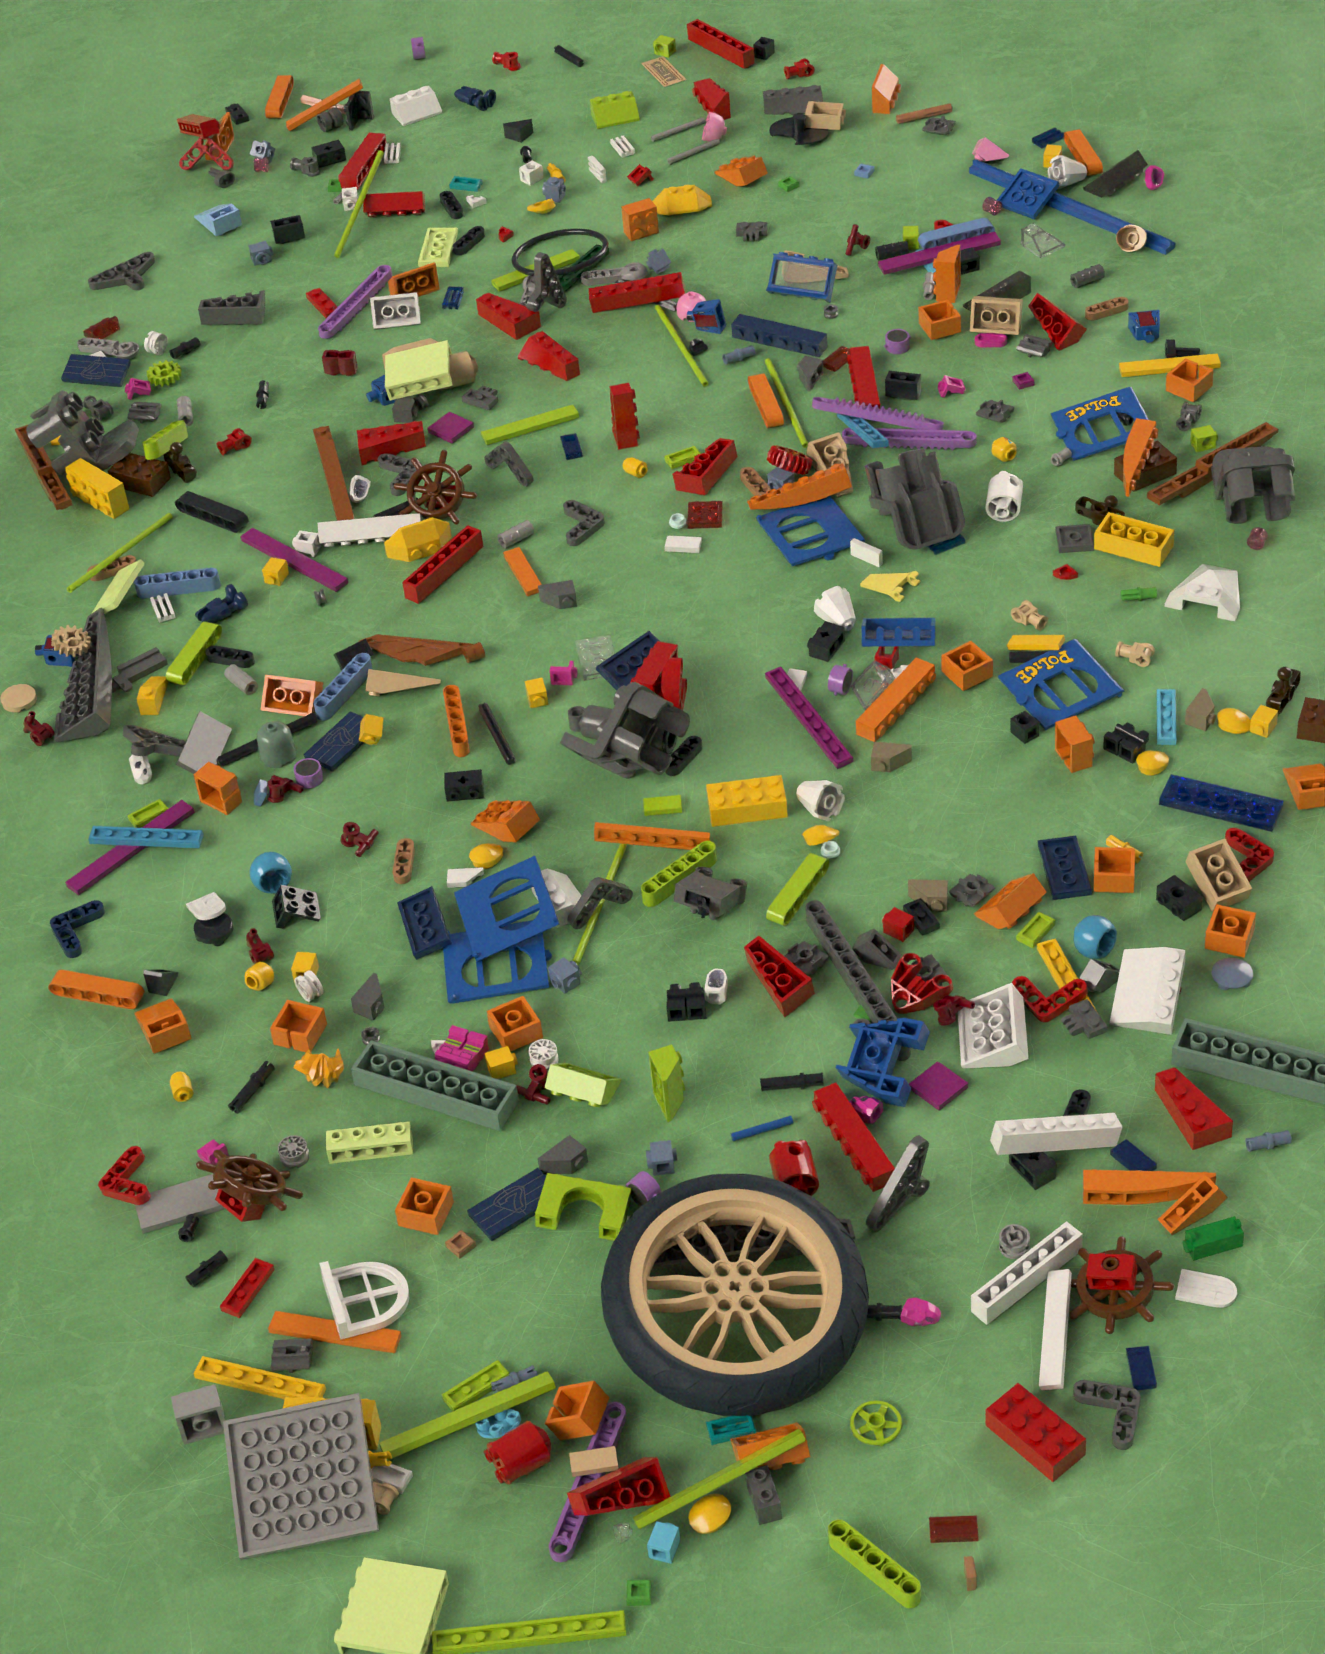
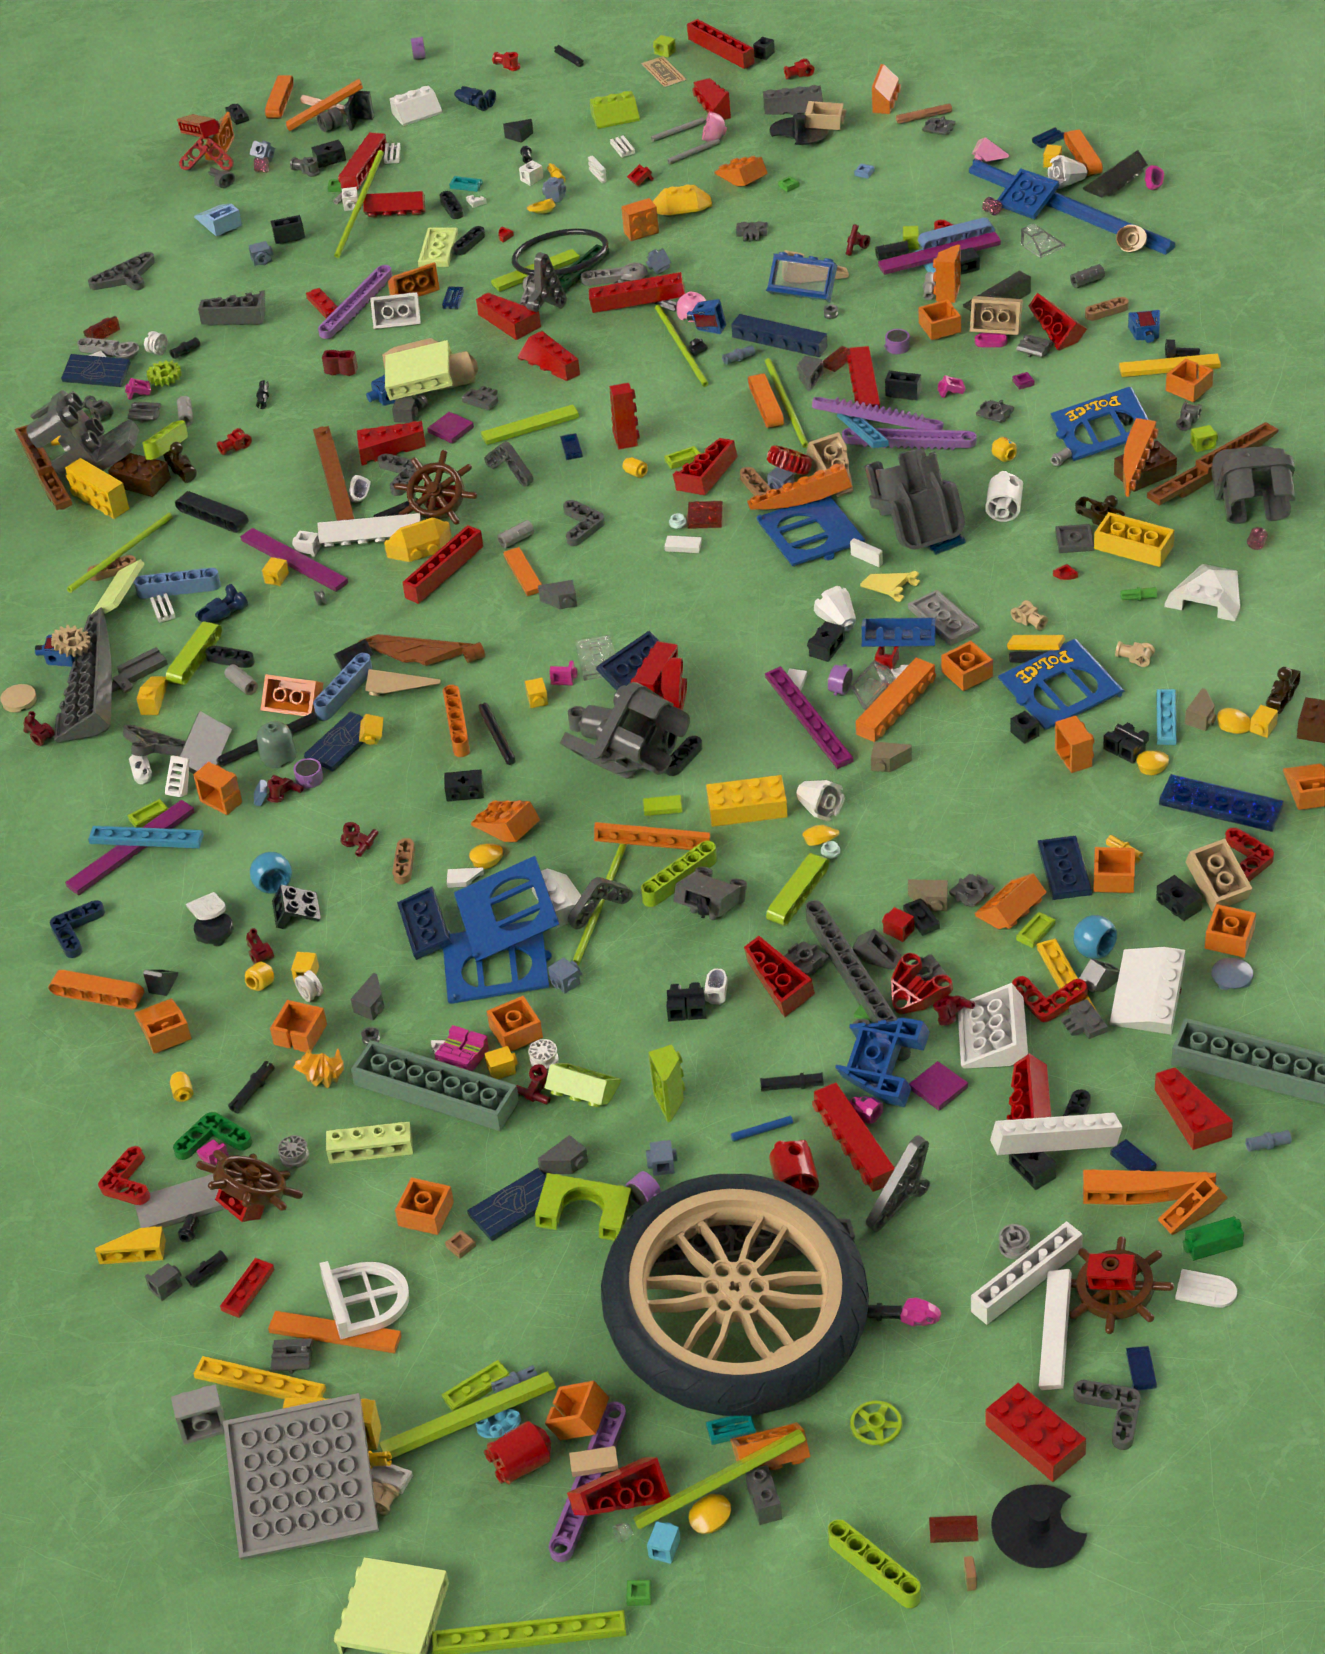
(136, 1246): none -> yellow slope
(164, 1281): none -> dark grey brick
(171, 783): none -> white slope
(208, 1131): none -> green beam
(951, 622): none -> light grey tile
(1031, 1090): none -> red wedge
(1031, 1527): none -> black piece

